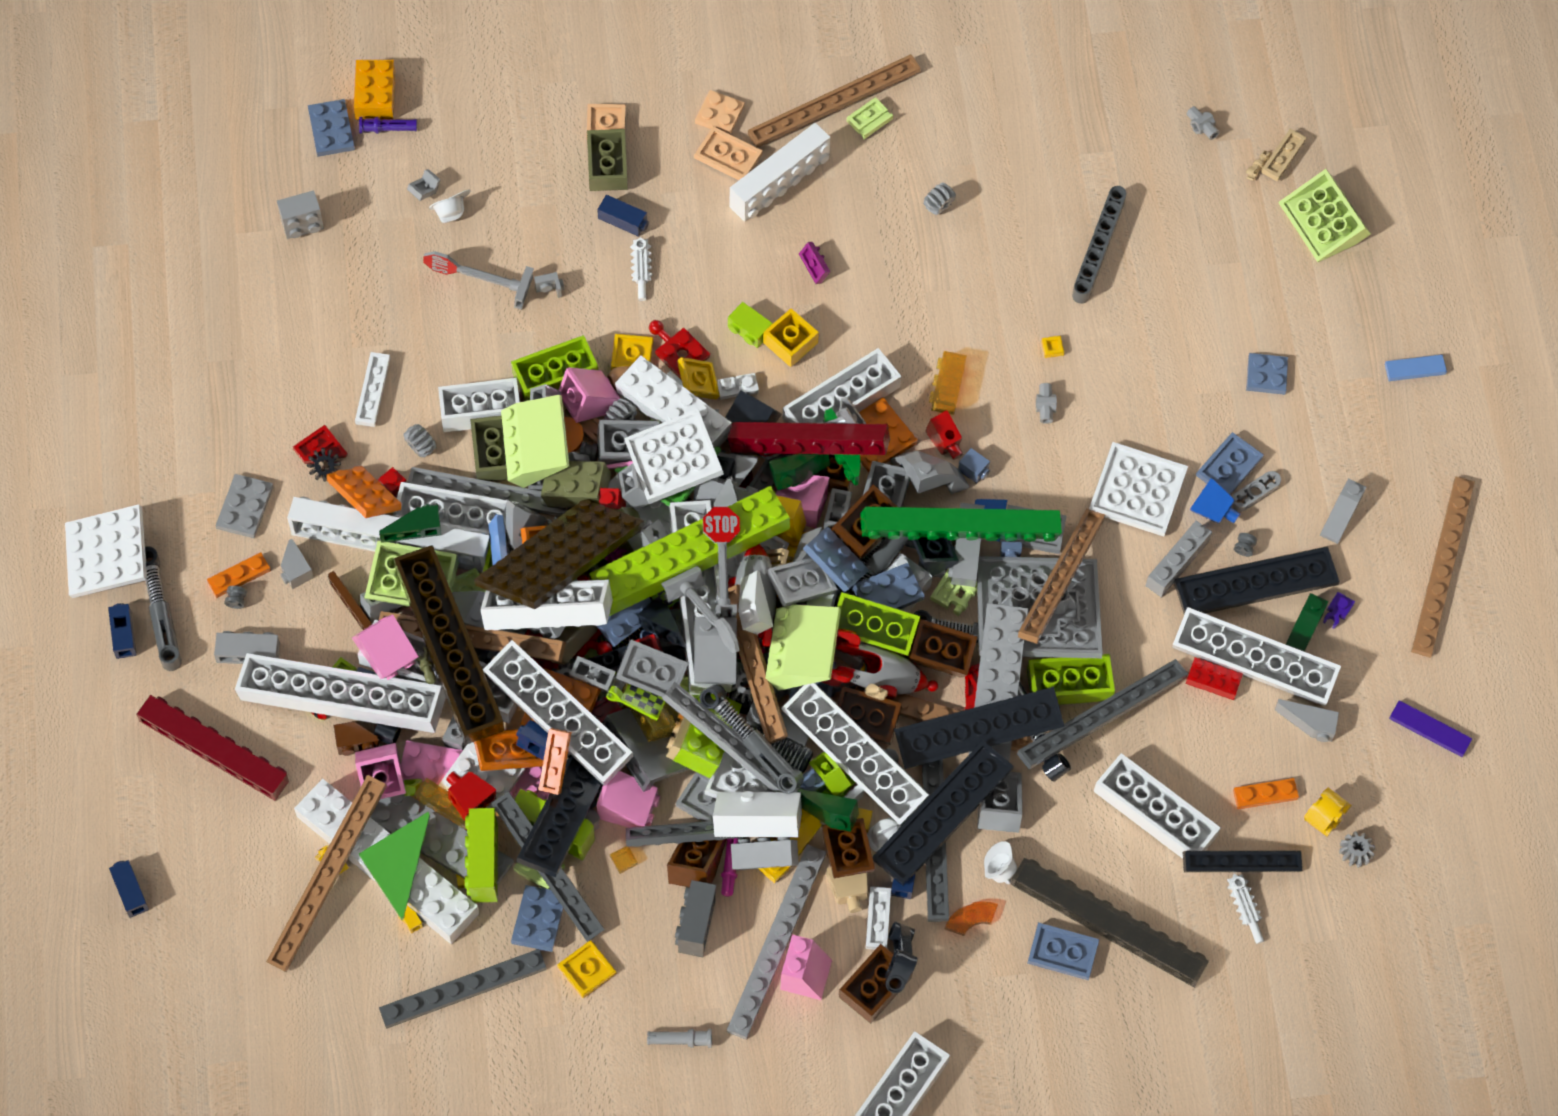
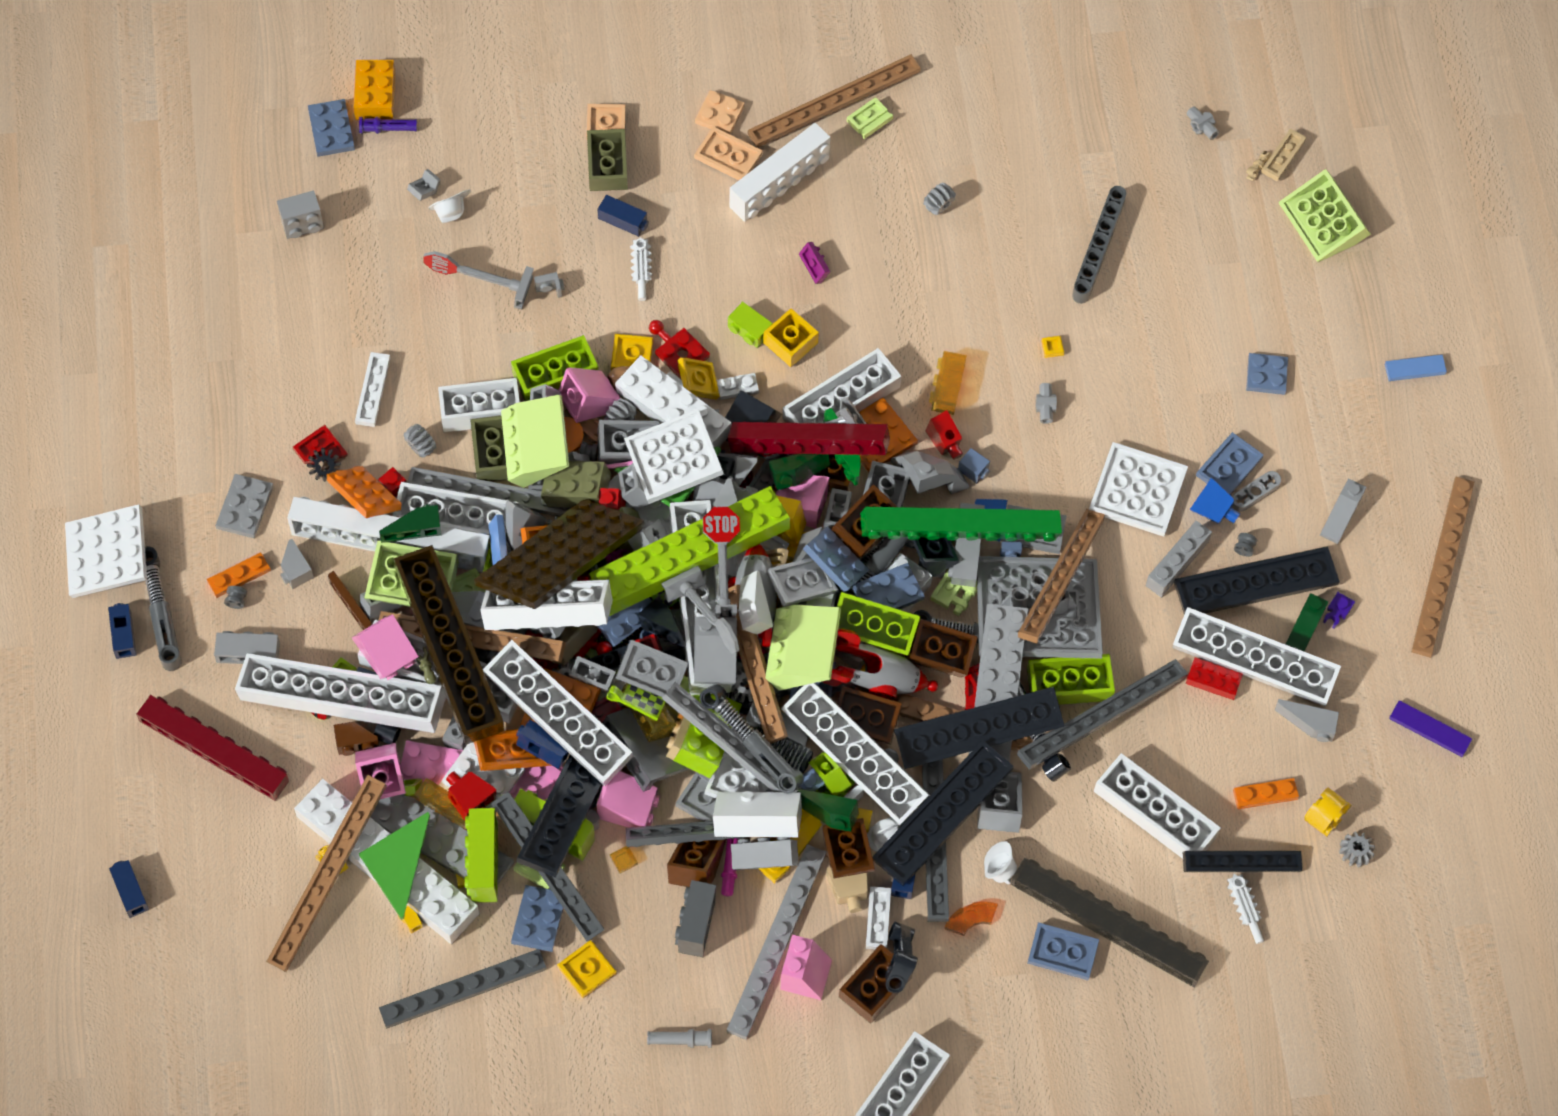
(554, 761): plate -> none
(875, 692): tan hand -> none

